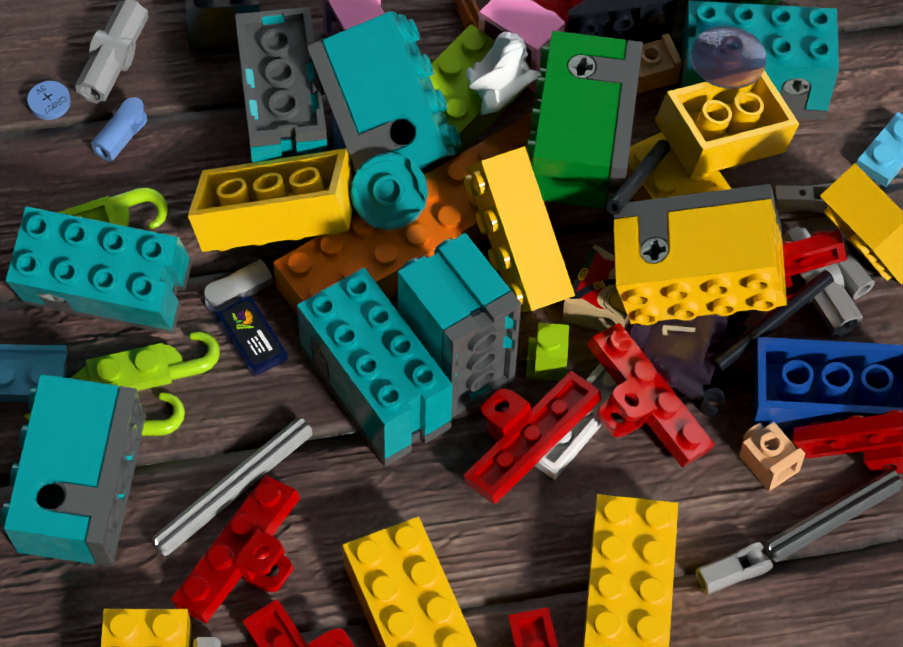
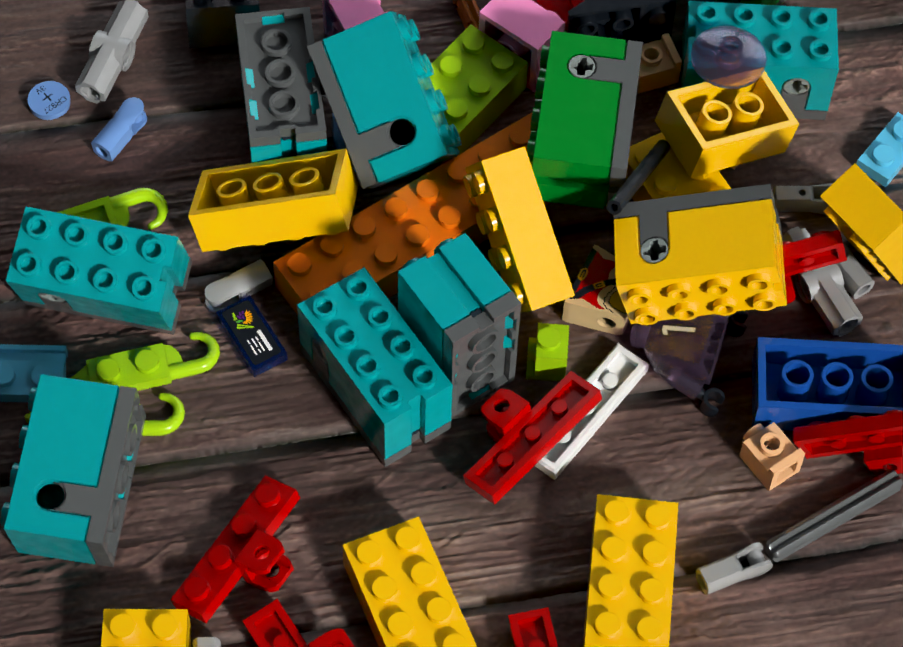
(232, 486): light grey axle -> none
(389, 191): teal tile -> none
(501, 73): white piece -> none
(645, 398): red plate -> none
(772, 321): black piece -> none

